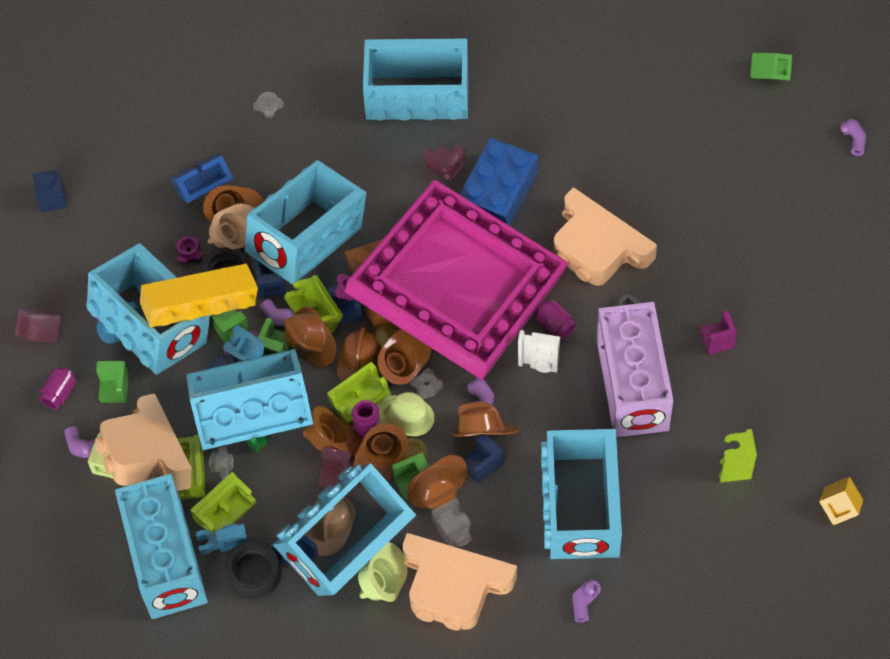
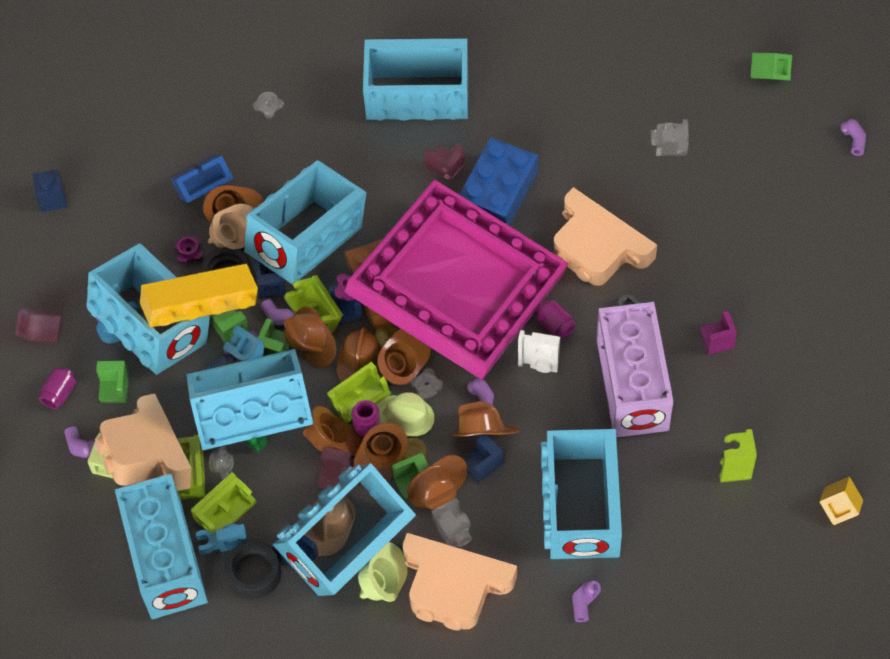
(671, 138): none -> clear brick

